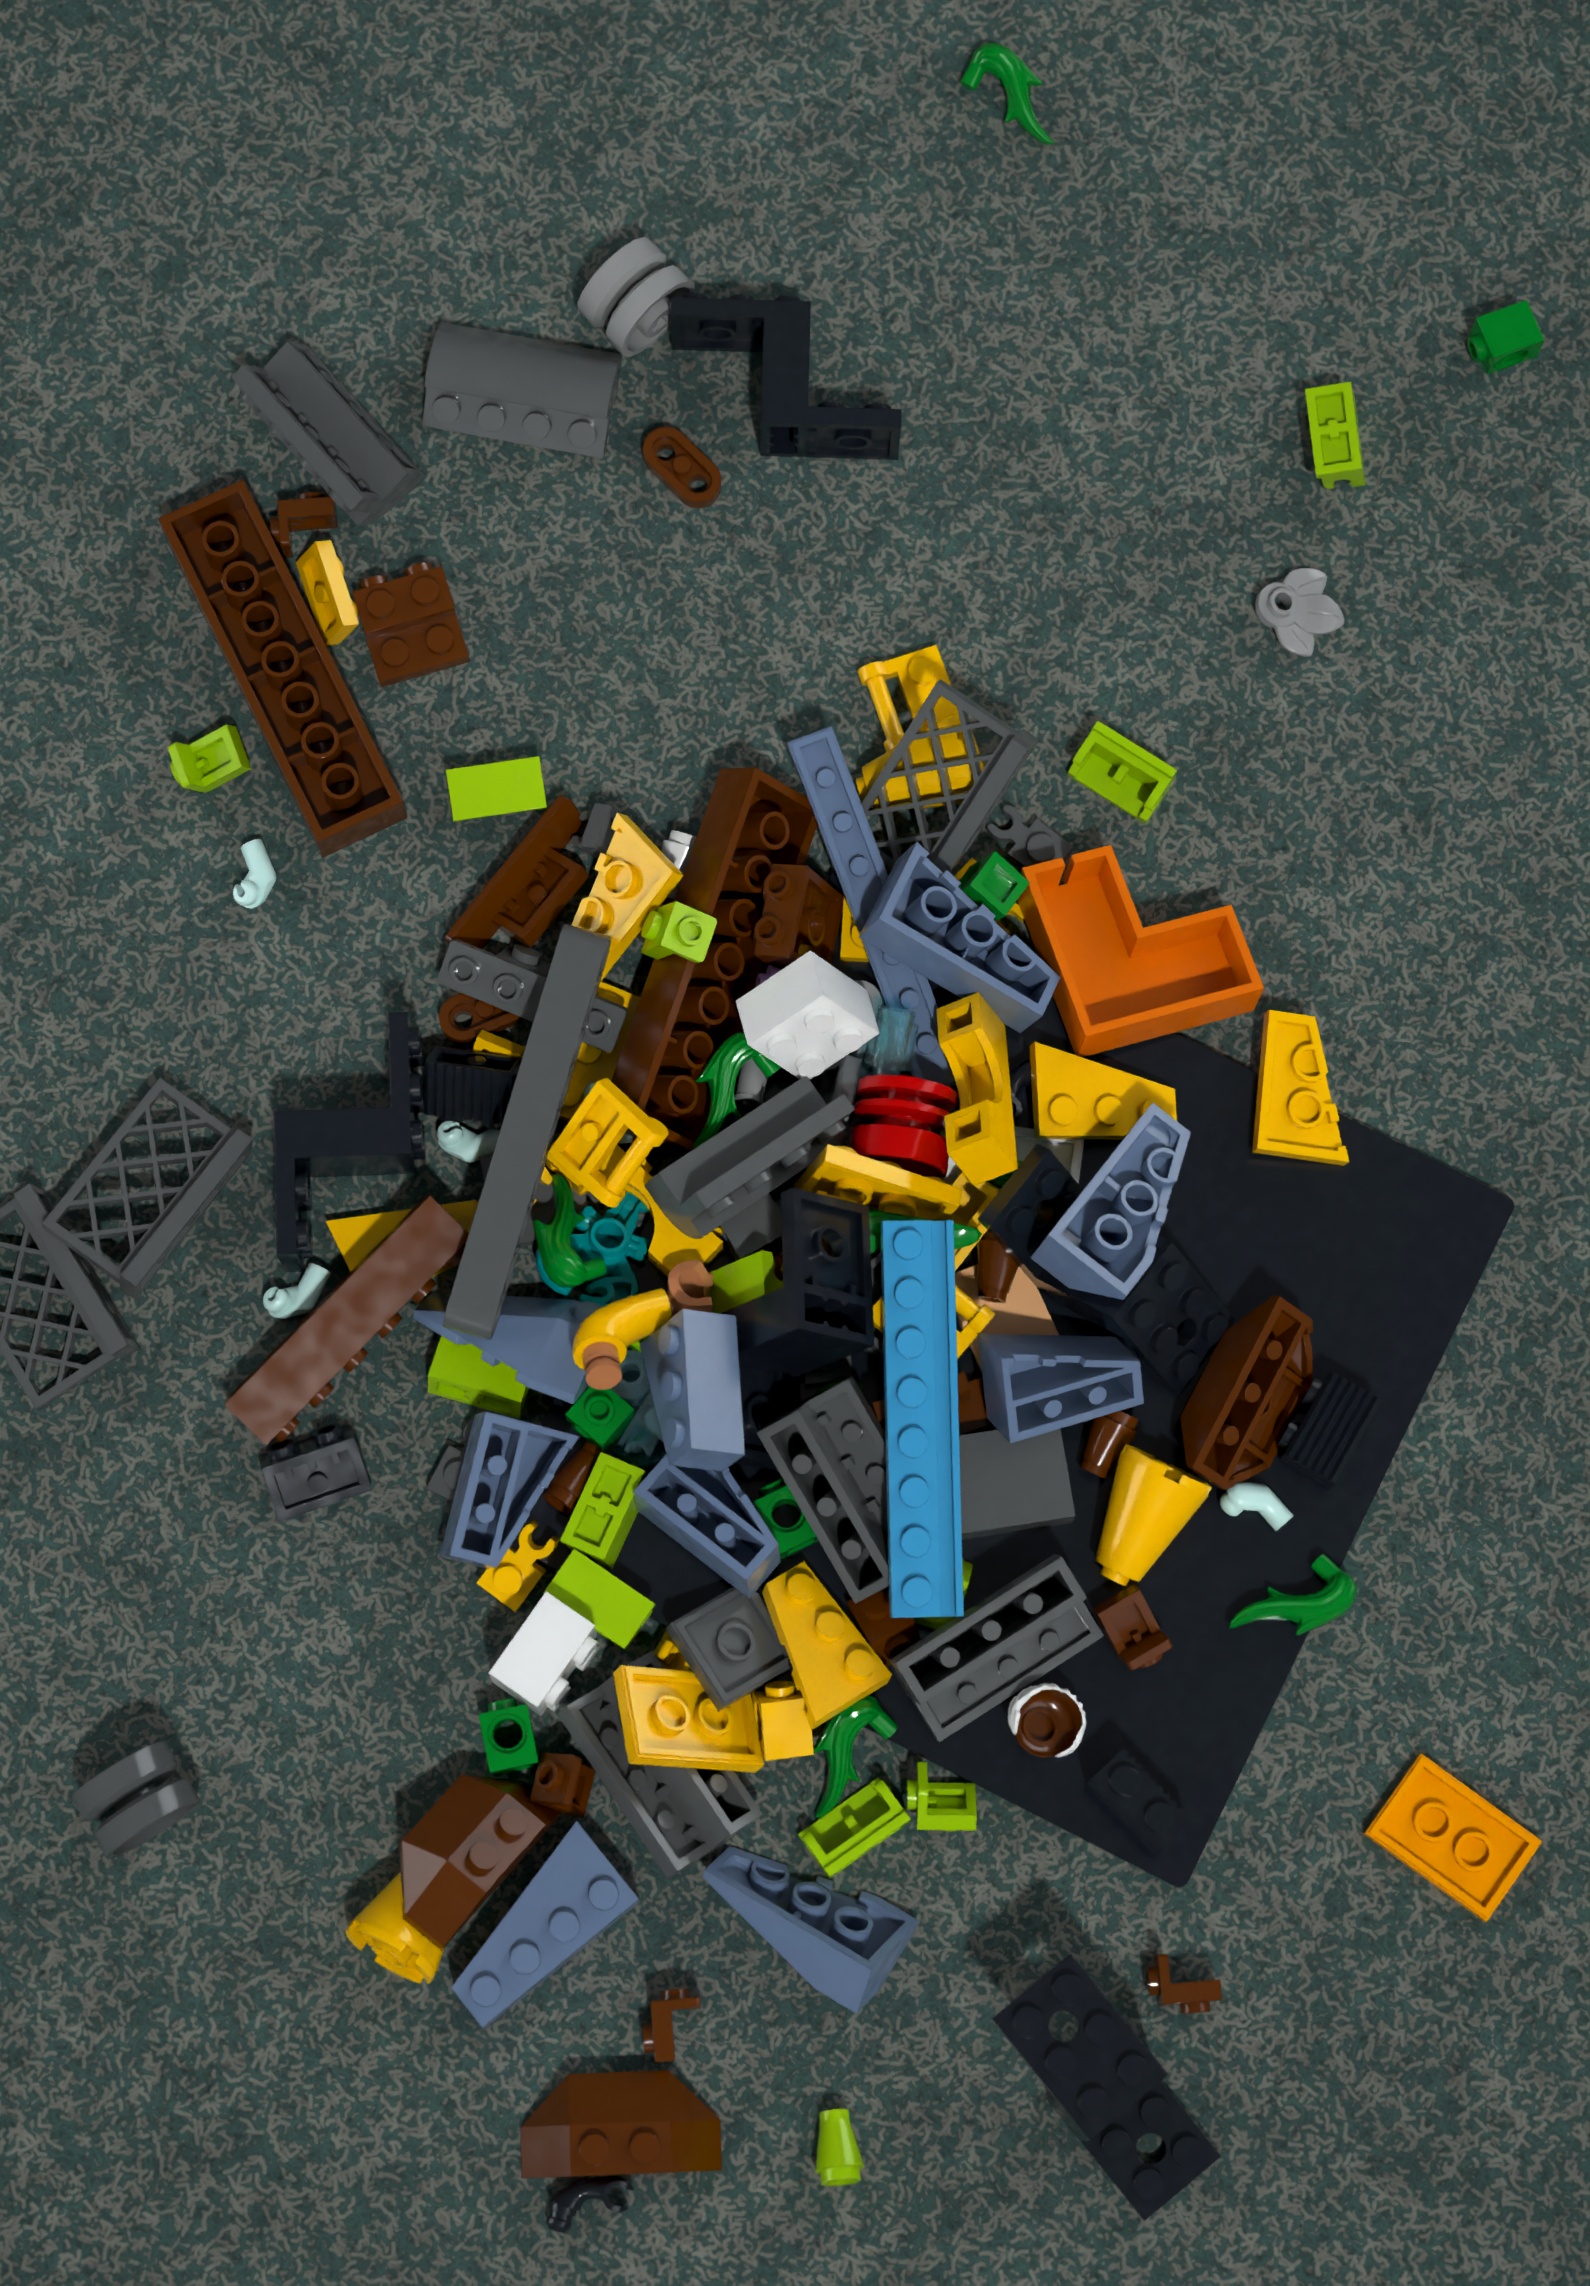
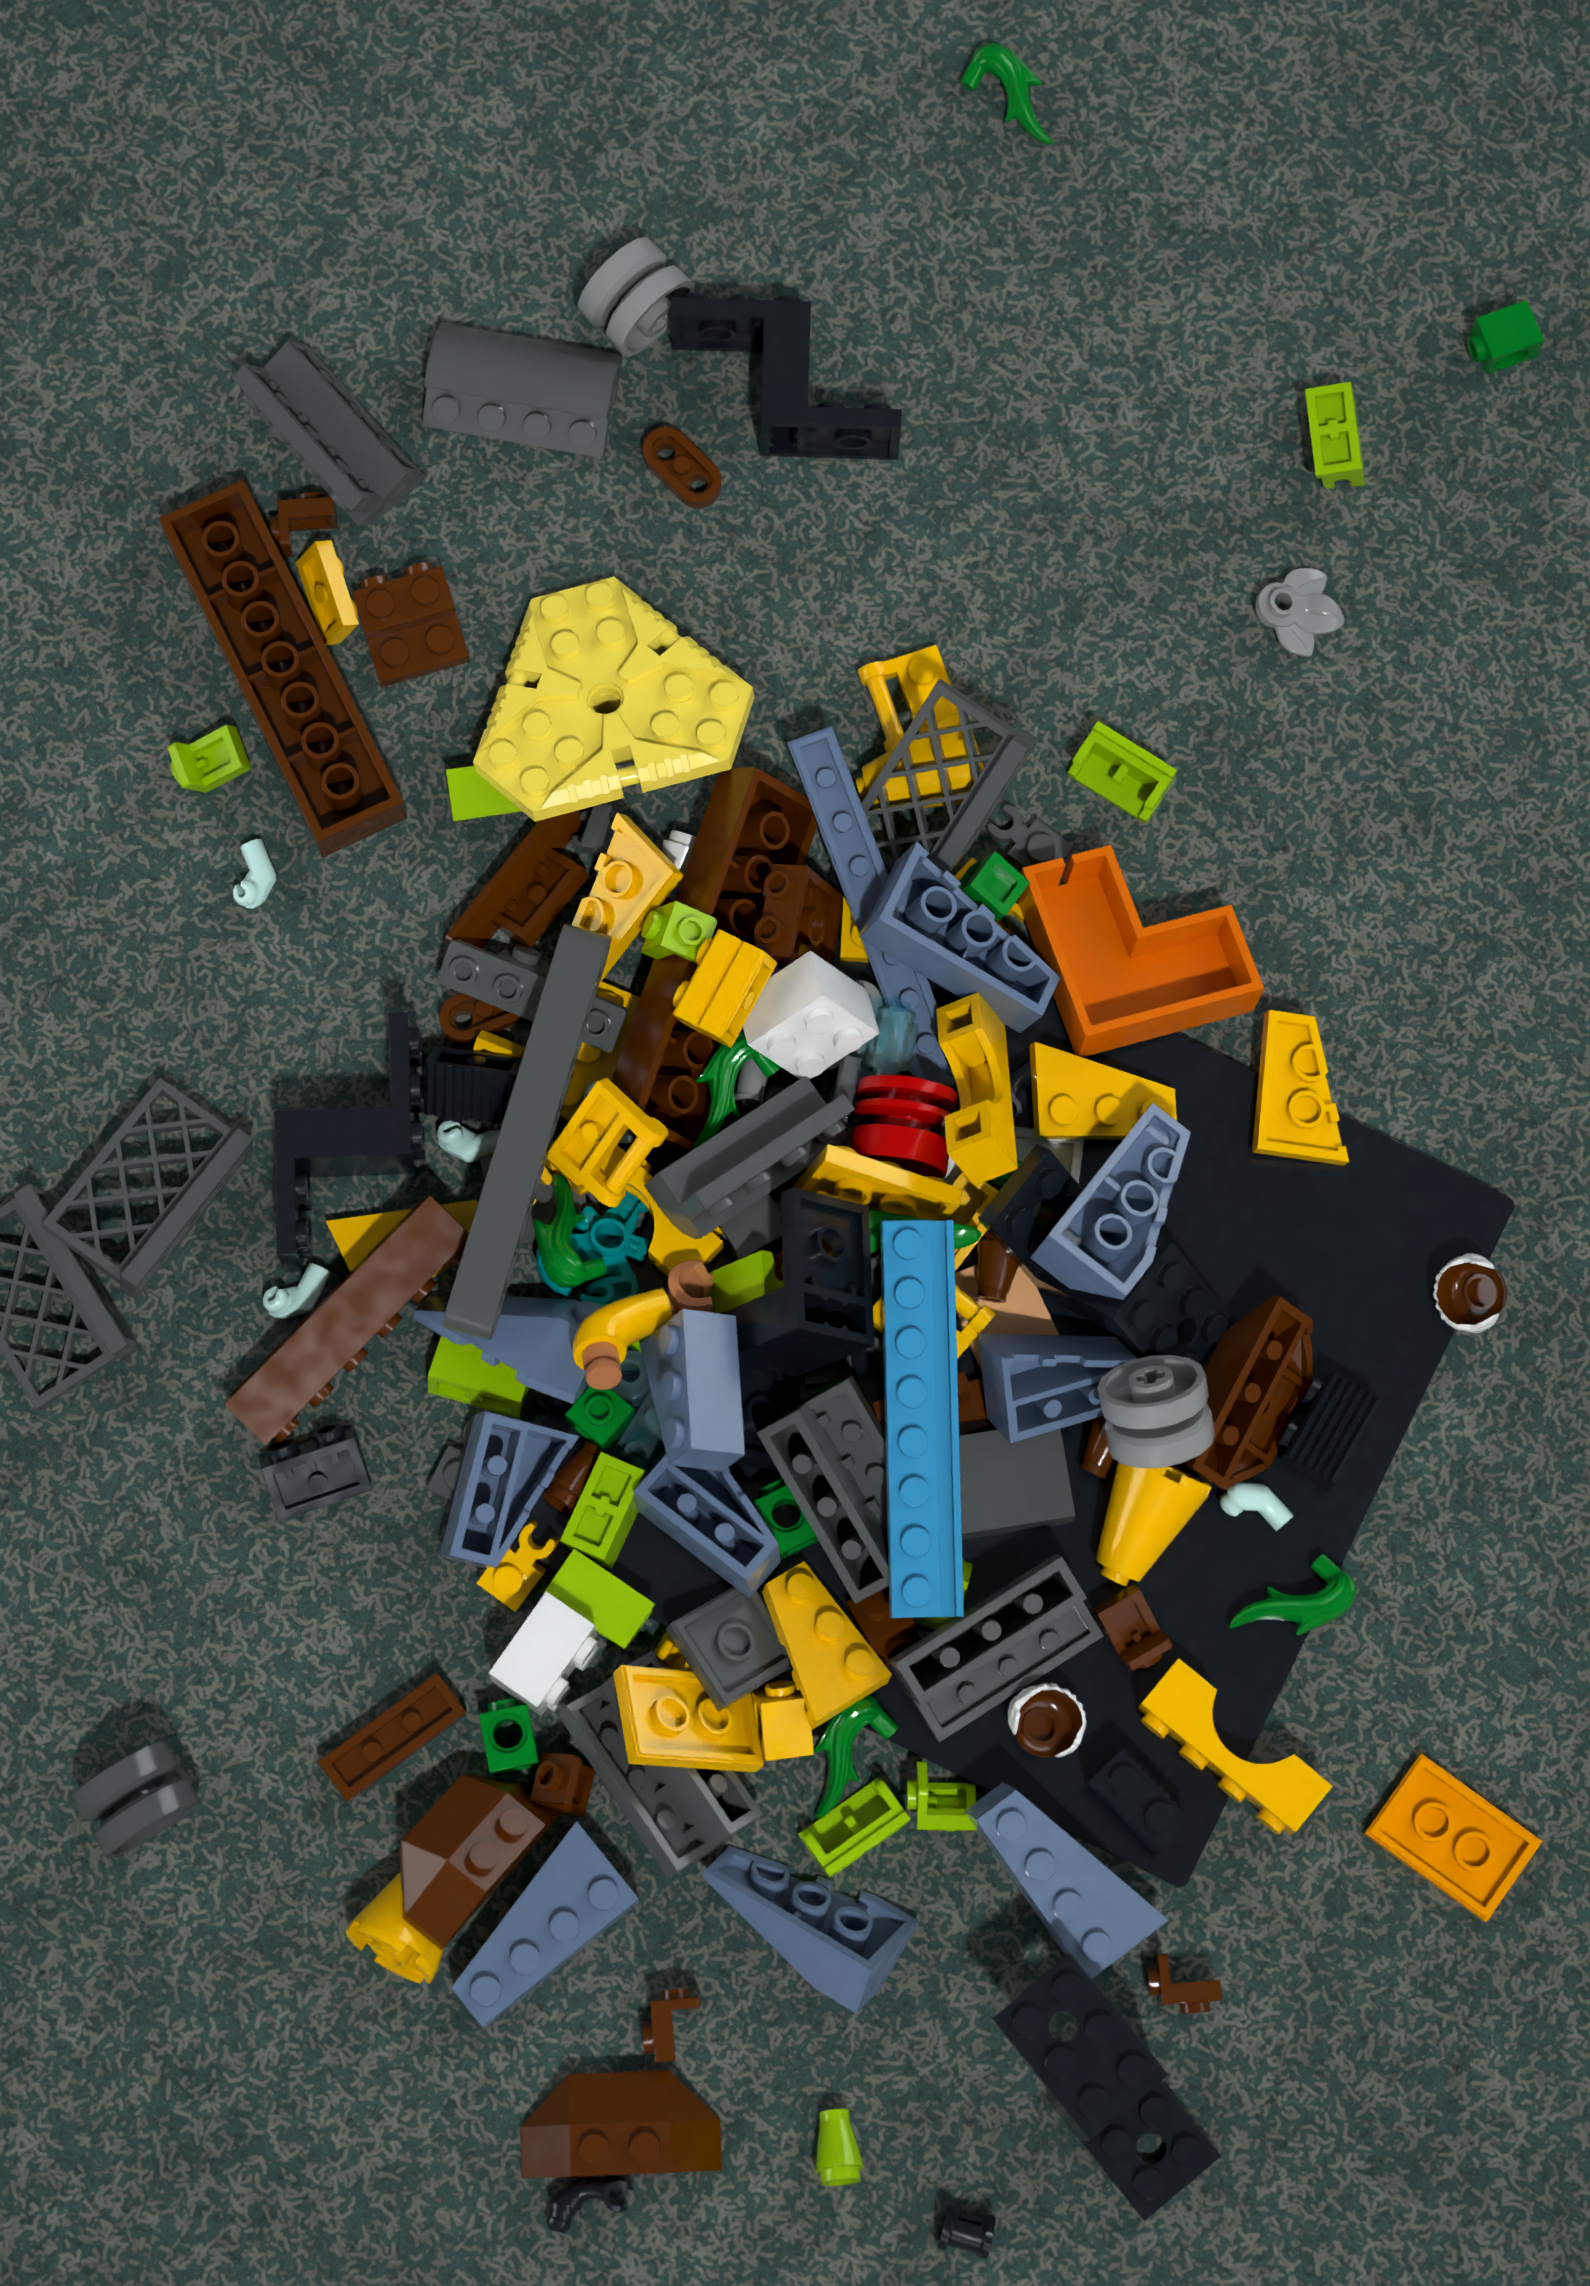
(392, 1737): none -> reddish brown plate
(606, 703): none -> light yellow plate
(723, 987): none -> yellow brick
(966, 2232): none -> black bush
(1066, 1886): none -> sand blue wedge
(1156, 1411): none -> light grey wheel
(1281, 1790): none -> yellow arch
(1470, 1293): none -> reddish brown hair

